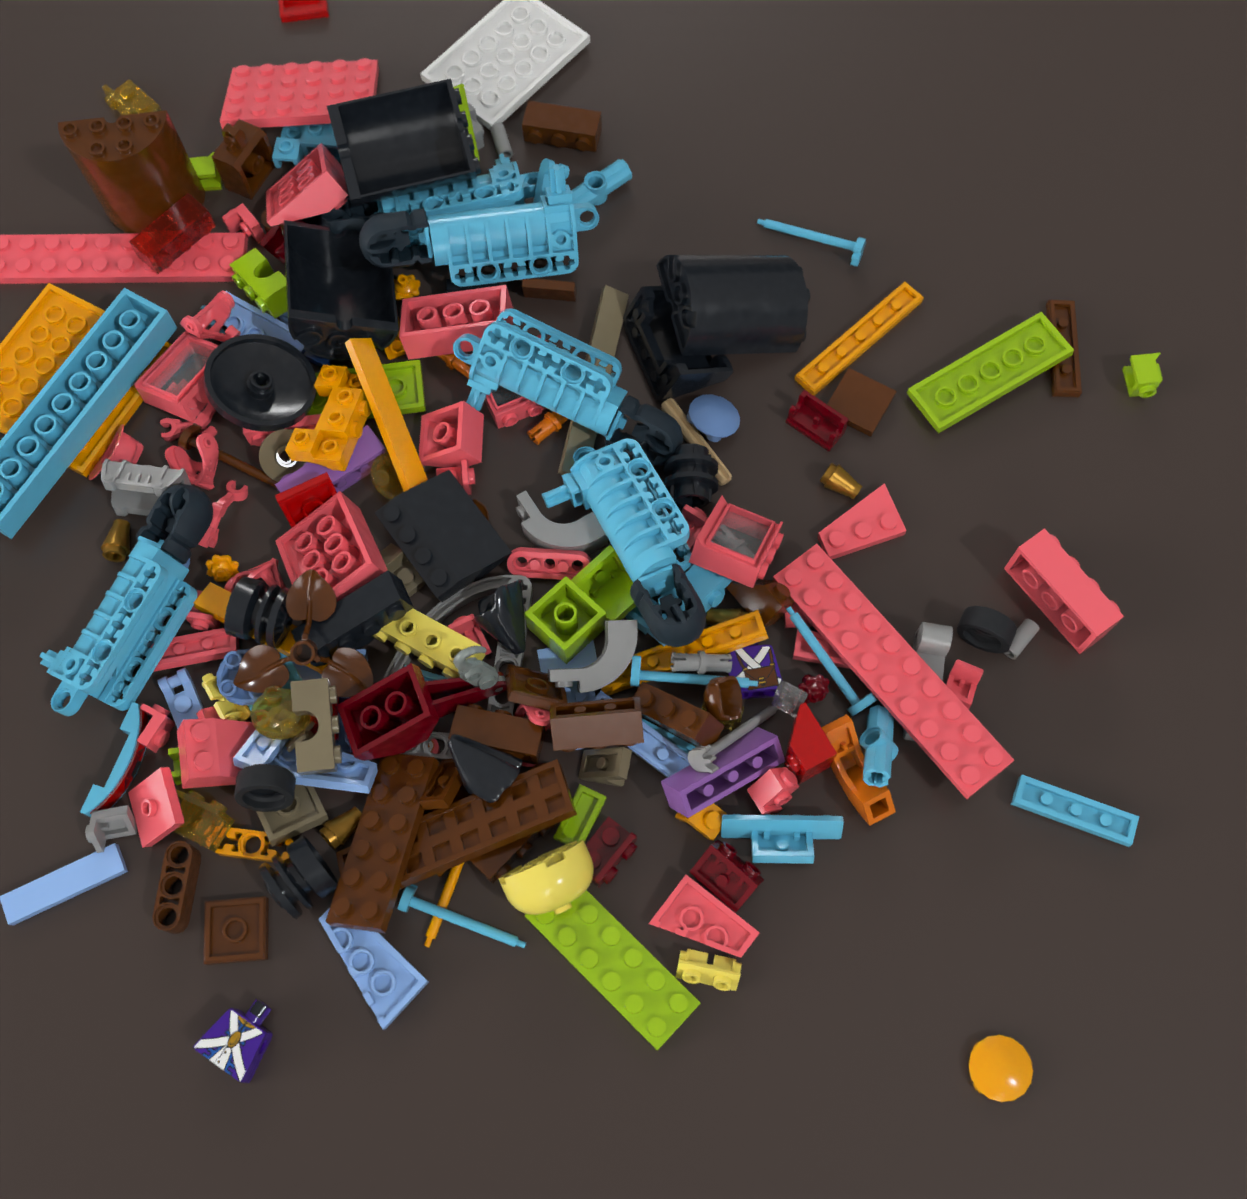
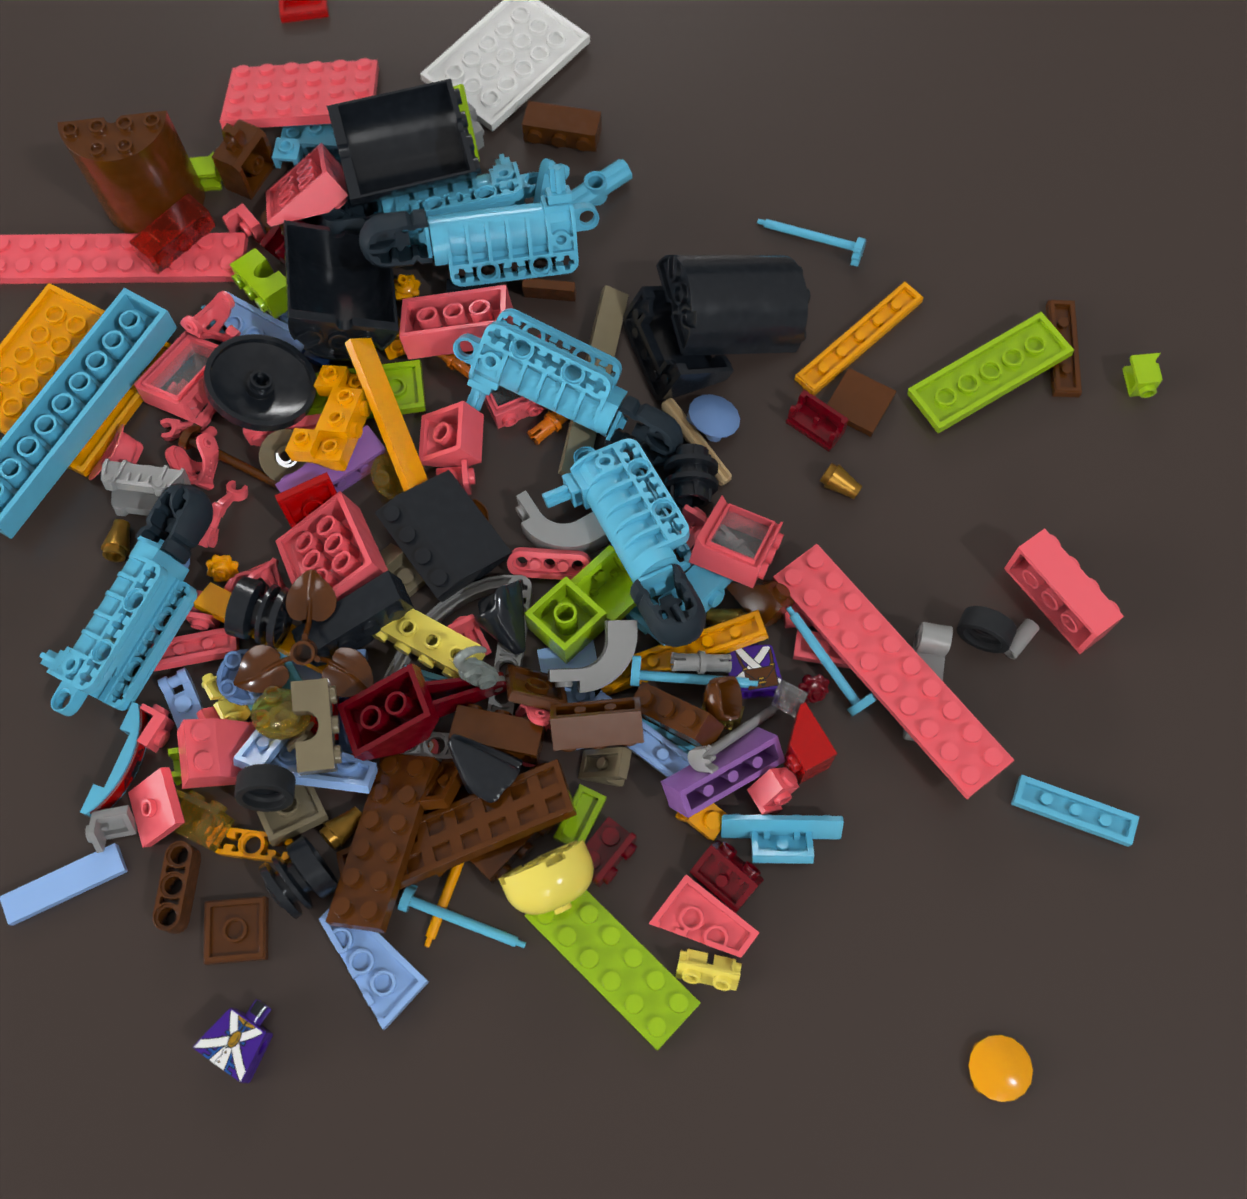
(129, 99): clear yellow bracket -> none
(501, 140): light grey axle -> none
(848, 766): orange arch -> none
(863, 526): coral wing -> none
(878, 747): medium azure piece -> none
(964, 681): coral bracket -> none

